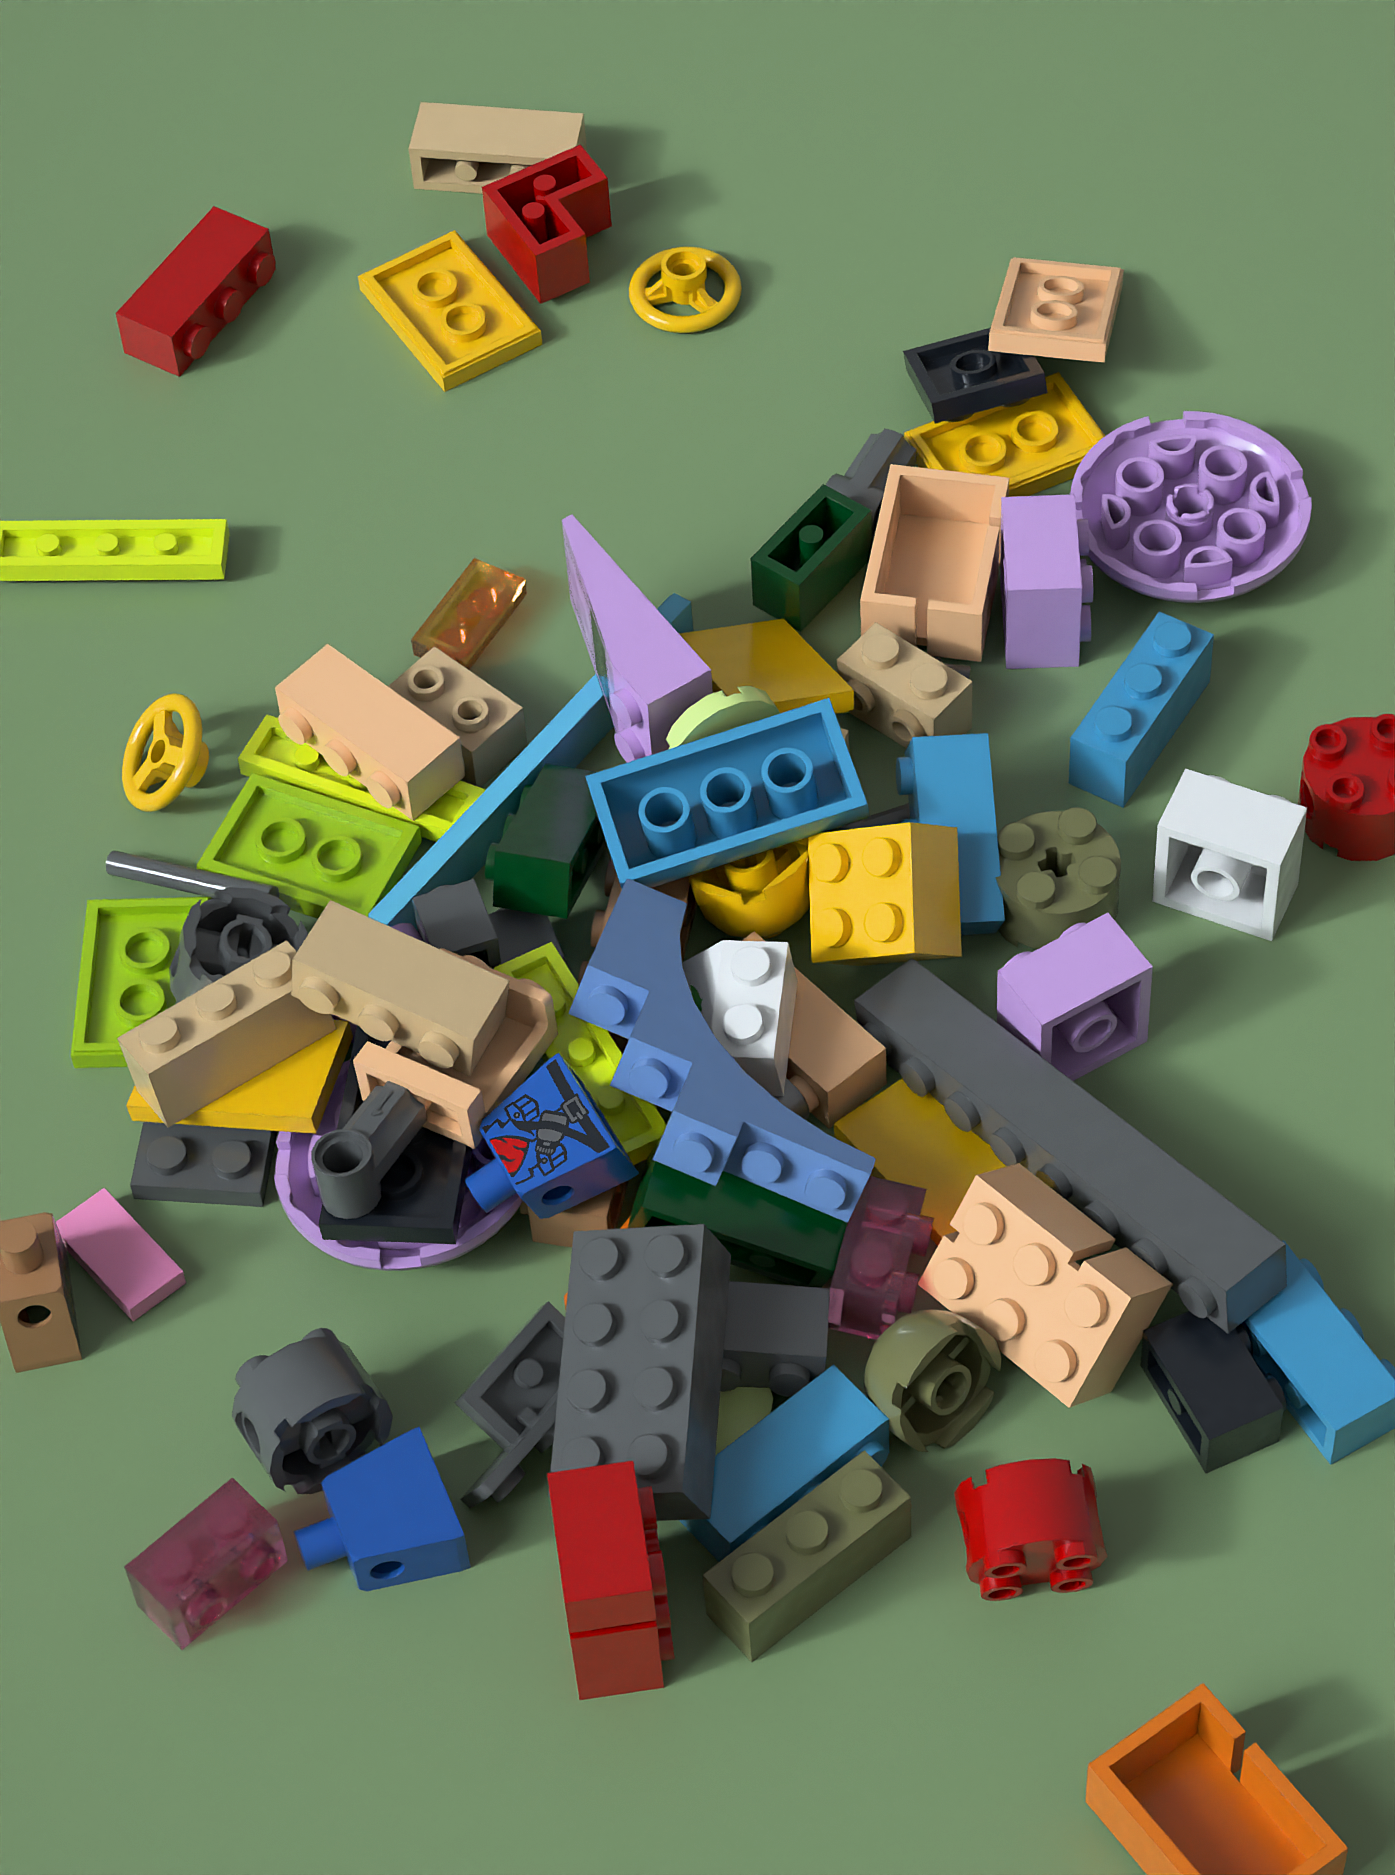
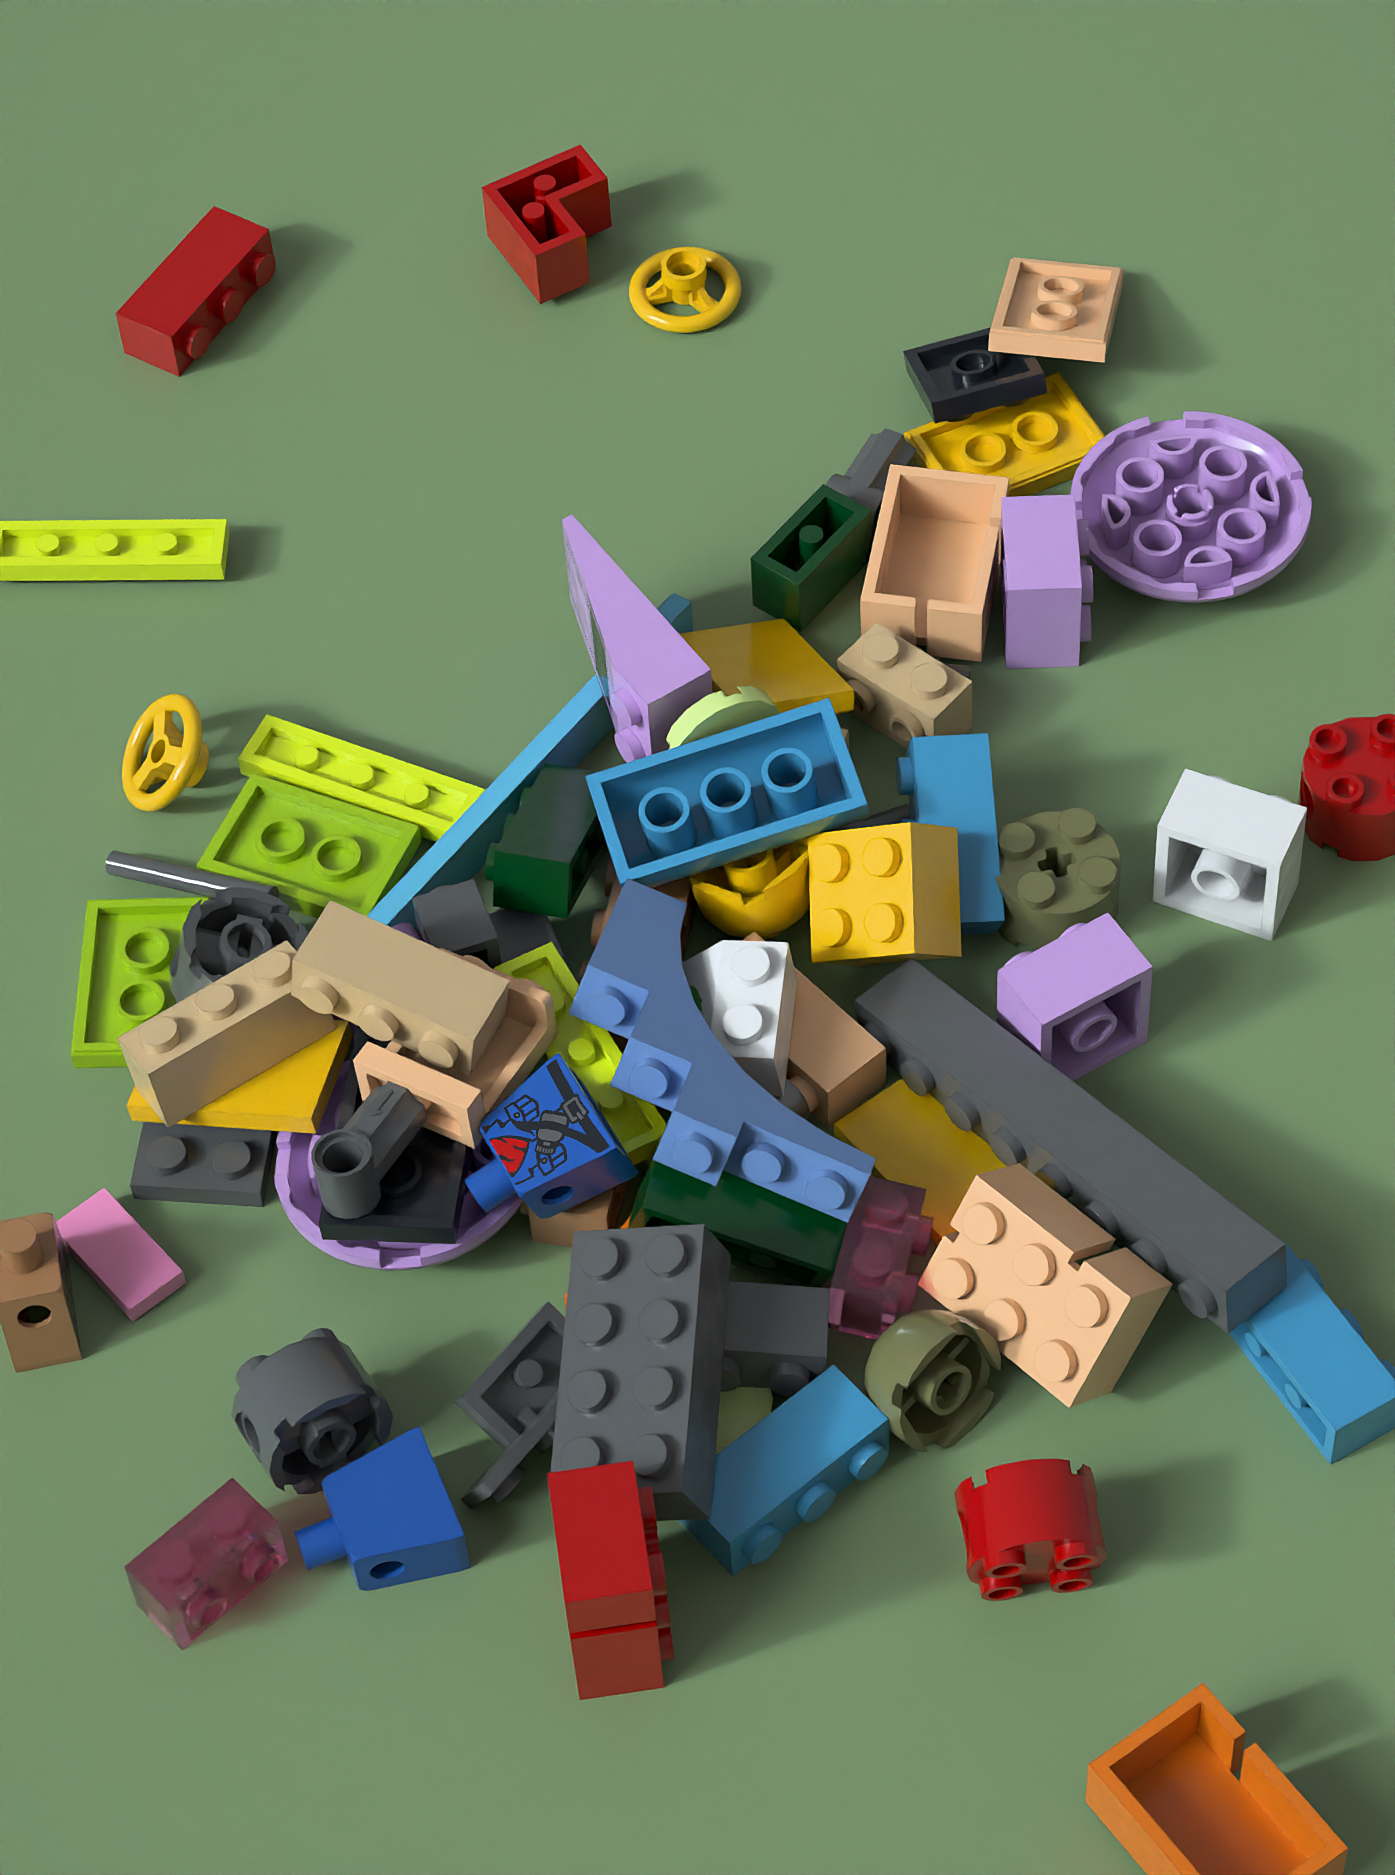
(369, 732): light nougat brick -> none
(450, 310): yellow tile -> none
(471, 613): clear orange plate -> none
(475, 145): tan brick -> none
(484, 718): tan brick -> none
(807, 1555): olive brick -> none
(1140, 709): dark azure brick -> none
(1213, 1388): black brick -> none

